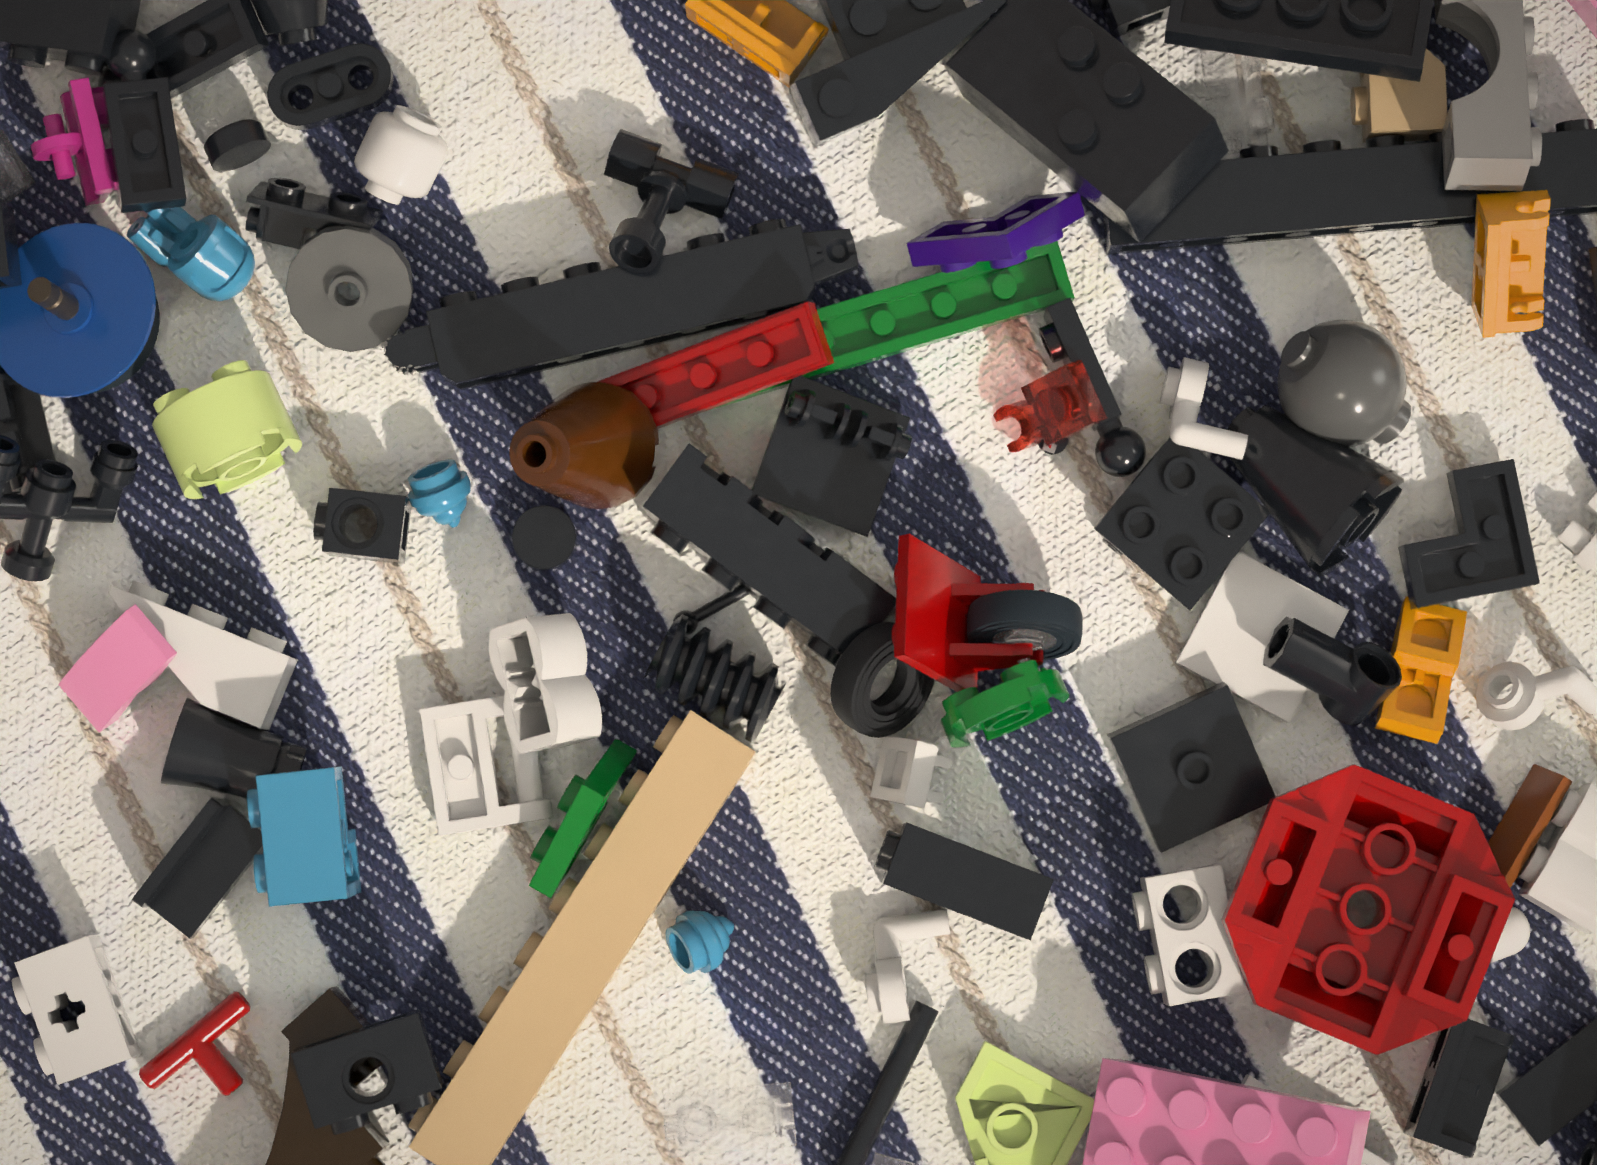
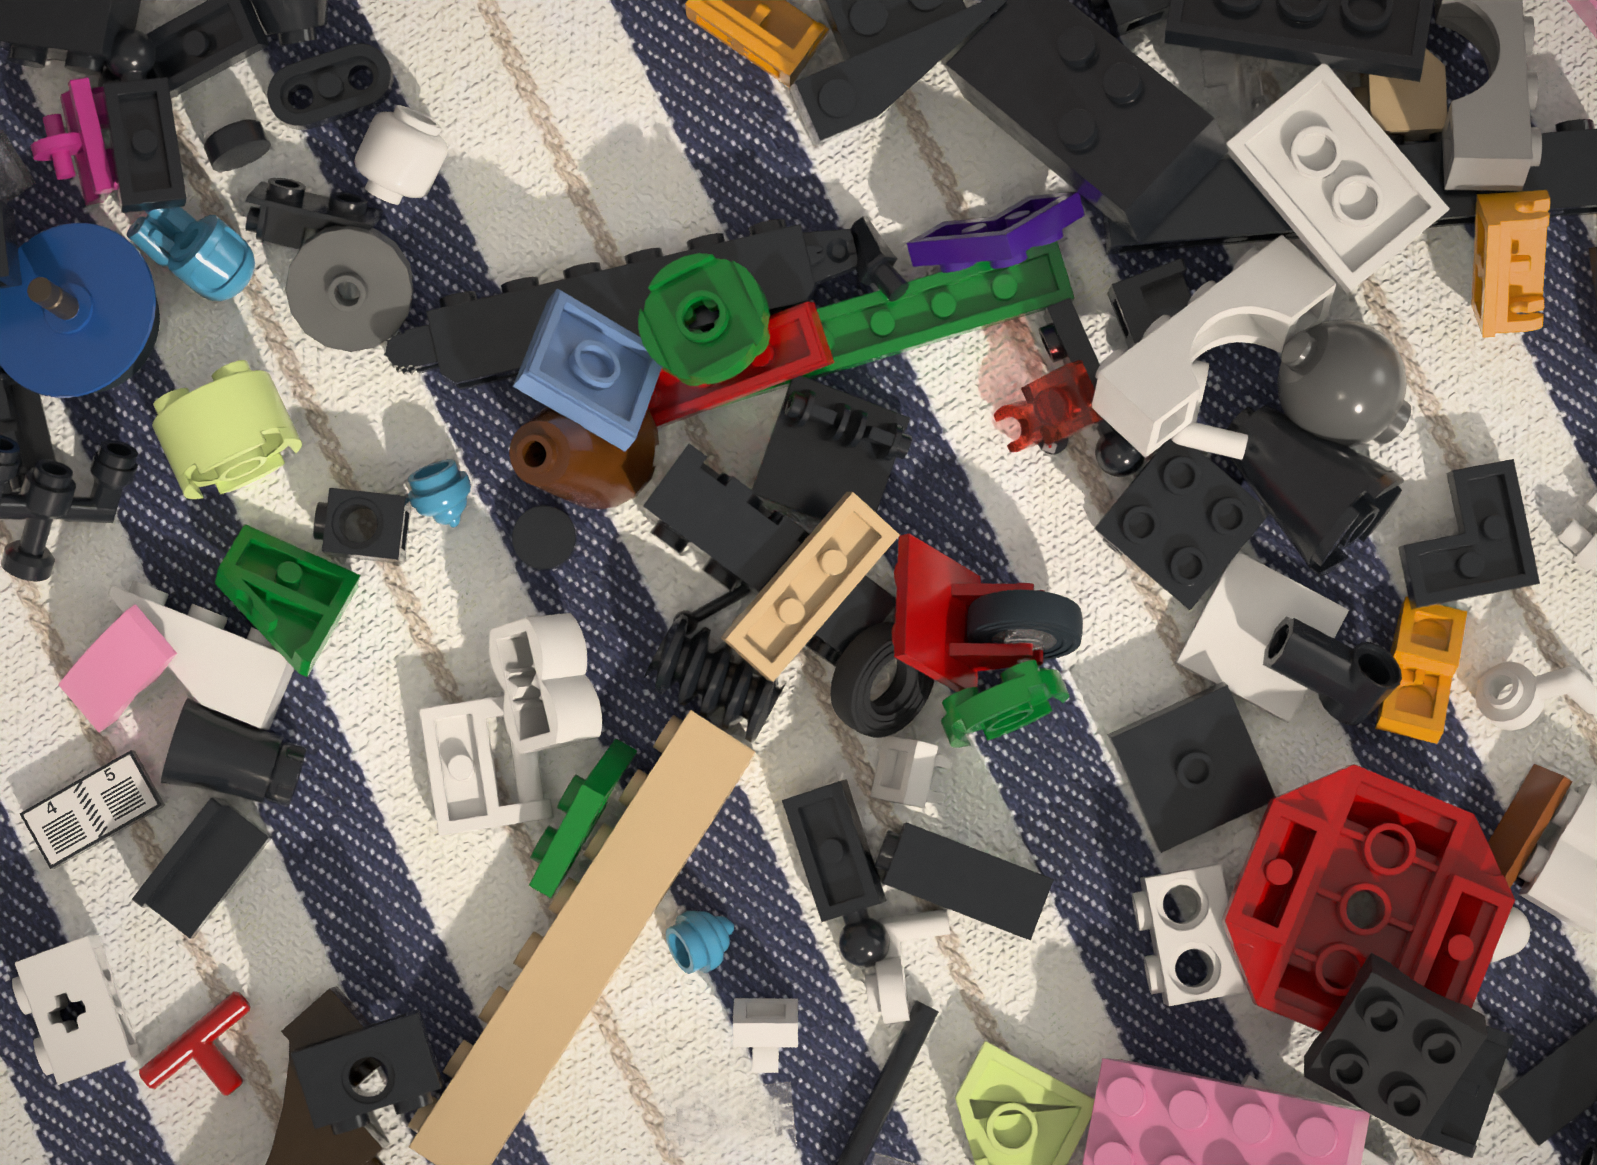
(92, 809): none -> white tile
(286, 594): none -> green wing
(304, 837): dark azure brick -> none
(589, 370): none -> medium blue plate
(664, 190): black bar -> none
(737, 334): none -> green plate
(765, 1027): none -> white tile
(810, 586): none -> tan piece
(840, 868): none -> black plate
(876, 260): none -> black bar
(1147, 297): none -> black panel
(1263, 301): none -> white arch
(1336, 178): none -> white plate
(1395, 1047): none -> black brick

